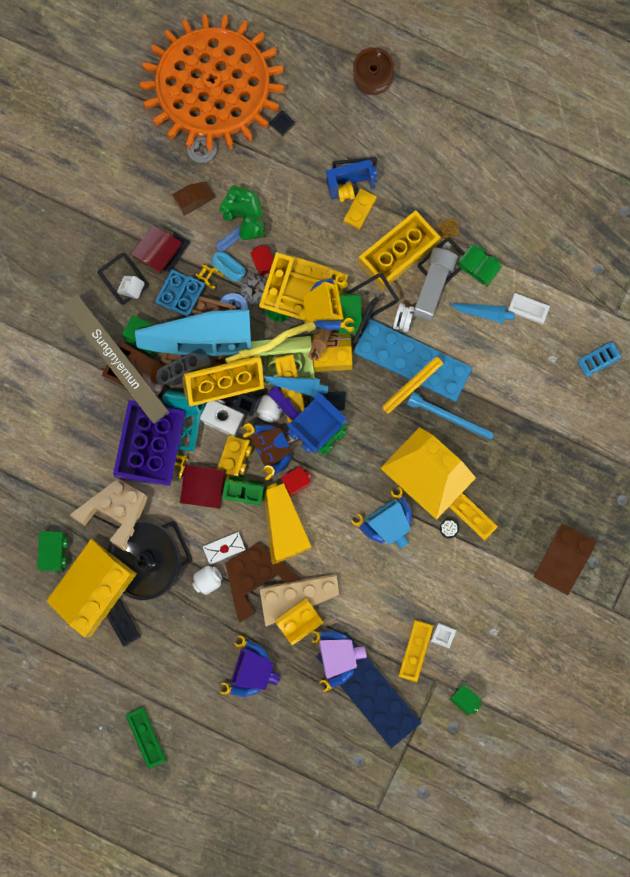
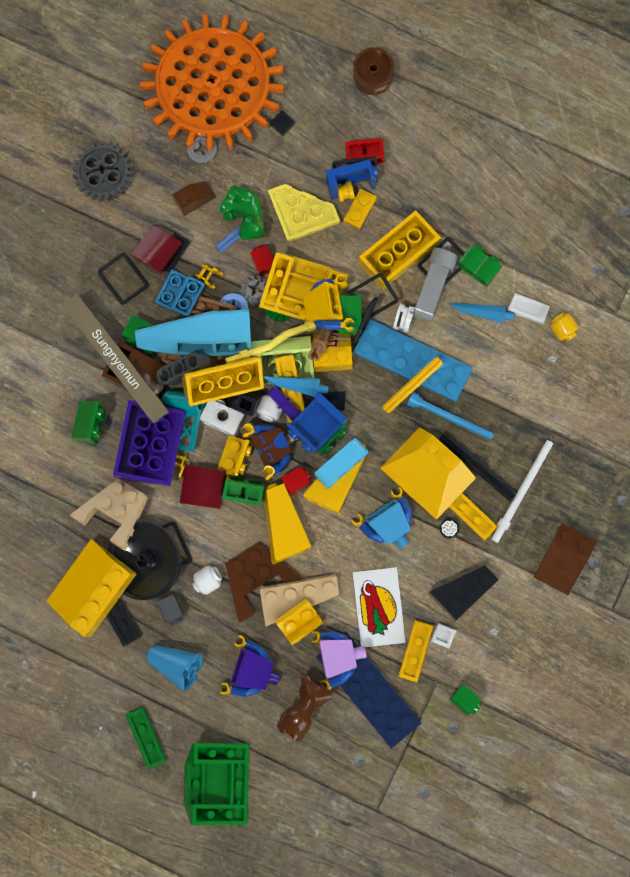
(52, 551): green brick -> none
(88, 422): none -> green slope
(101, 155): none -> dark grey gear
(131, 286): white slope -> none
(170, 610): none -> dark grey window
(175, 665): none -> dark azure cone
(216, 784): none -> green slope
(224, 548): white tile -> none
(228, 266): medium azure tile -> none
(298, 718): none -> reddish brown animal
(301, 212): none -> light yellow plate
(335, 496): none -> yellow slope
(341, 463): none -> medium azure beam
(365, 149): none -> red brick
(379, 607): none -> sticker
(447, 233): clear yellow plate -> none
(463, 592): none -> black wedge
(477, 466): none -> black axle
(504, 522): none -> white bar
(564, 326): none -> yellow head
(613, 350): dark azure slope -> none

